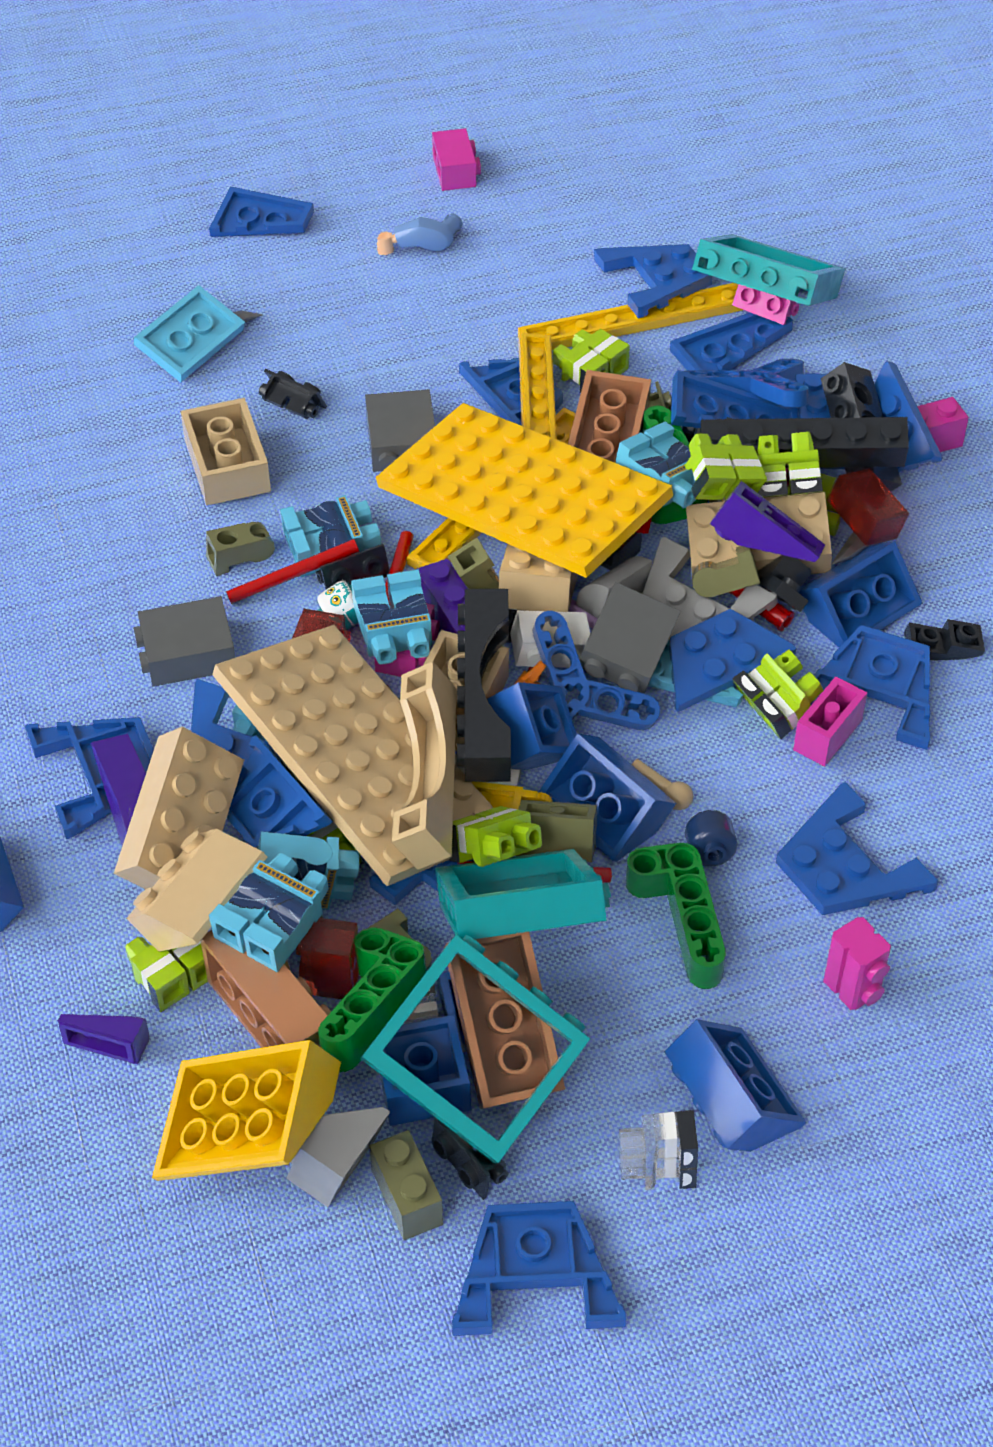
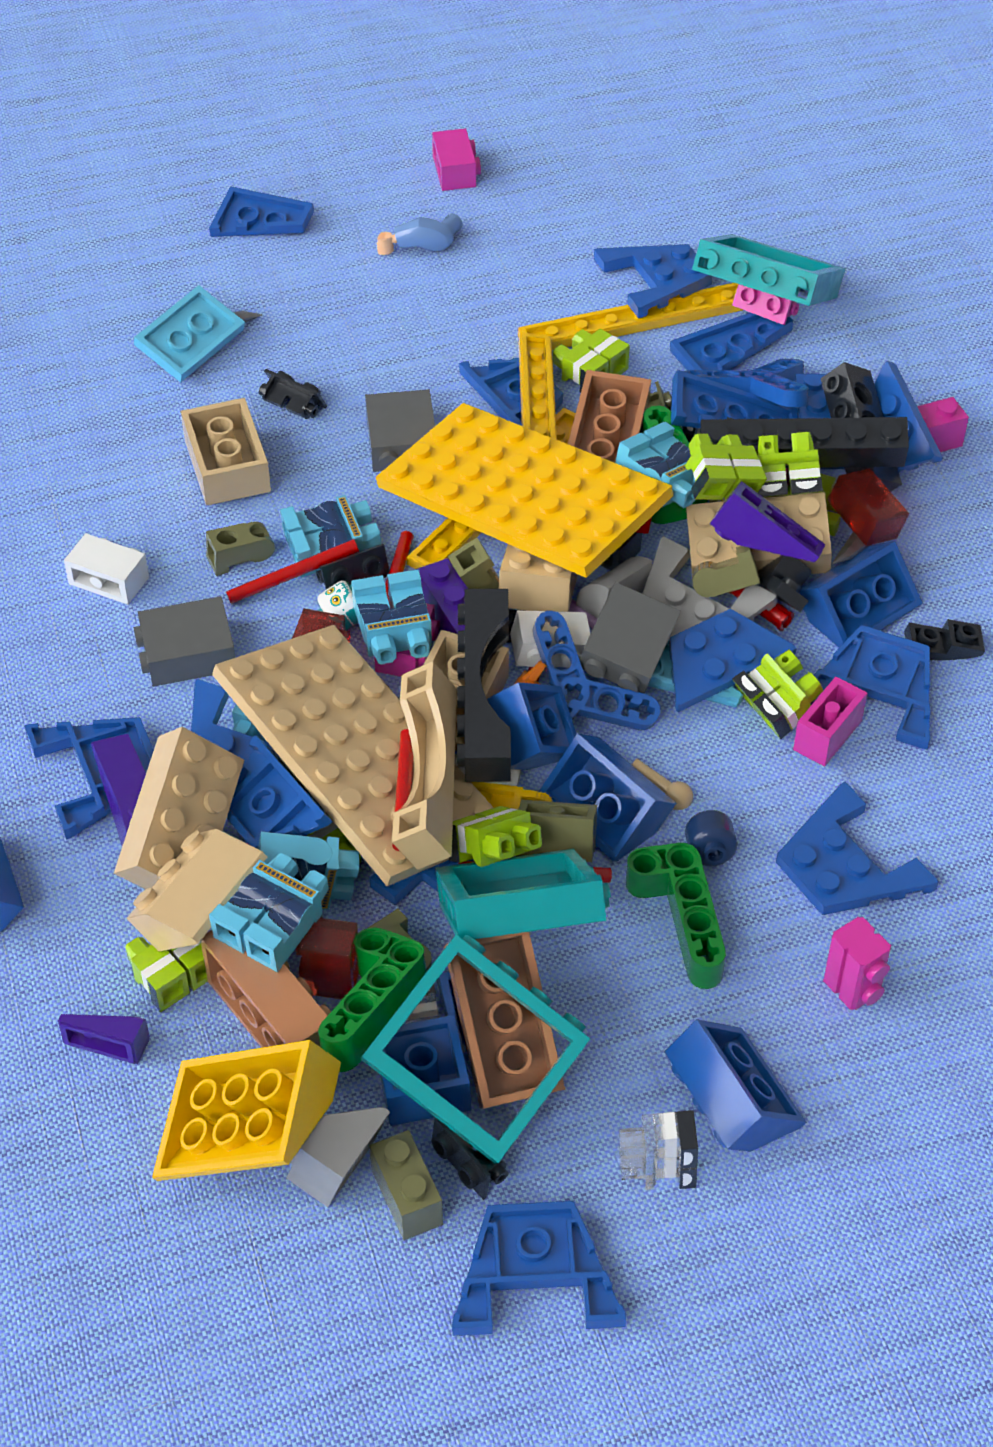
(106, 568): none -> white brick
(405, 771): none -> red bar

